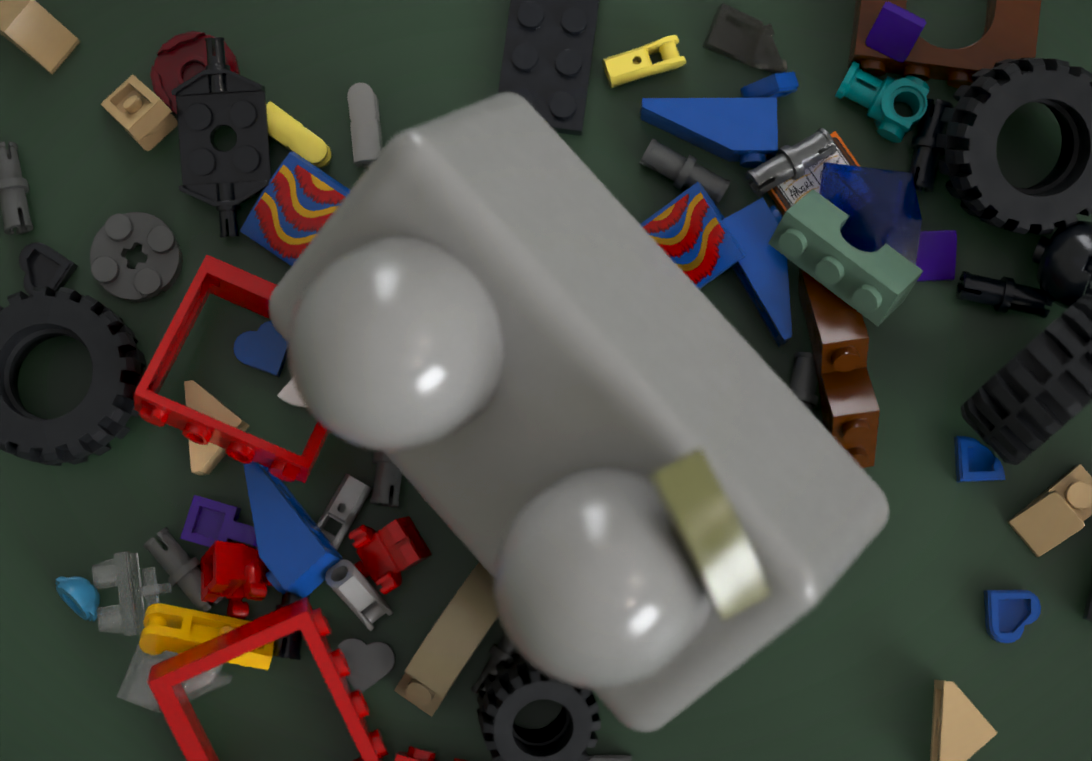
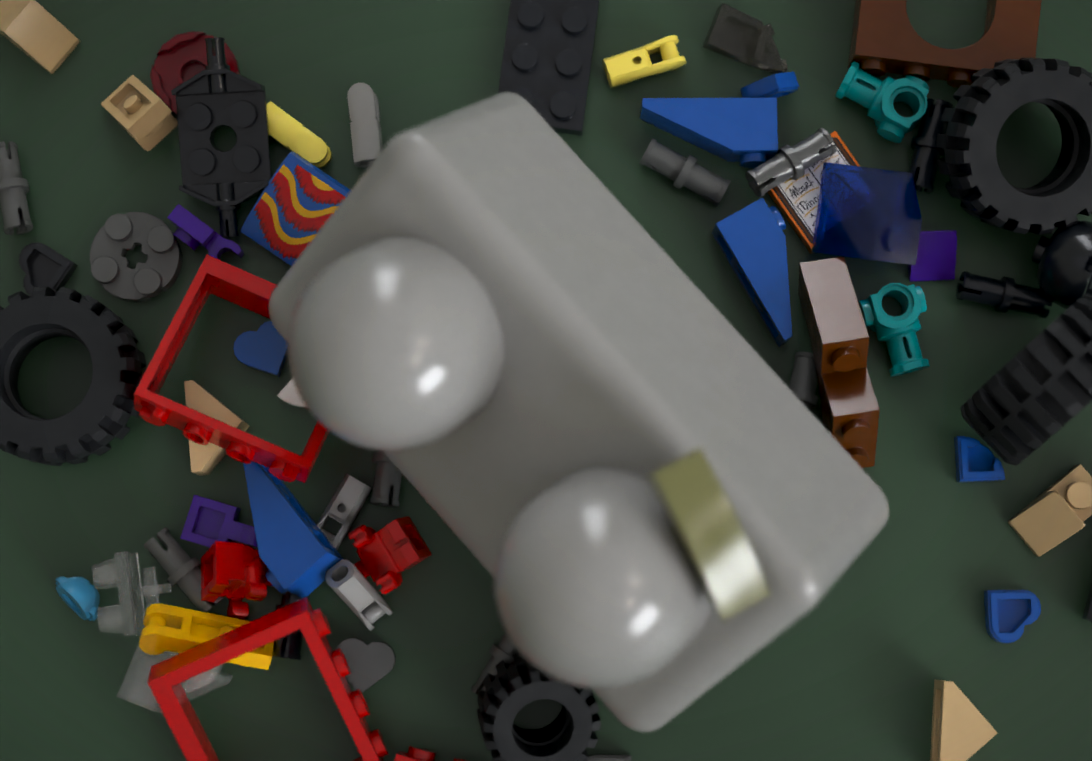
(195, 233): none -> dark purple plate
(450, 642): dark tan arch -> none
(695, 236): slope -> none
(865, 280): sand green arch -> none
(895, 32): dark purple slope -> none
(898, 331): none -> teal connector

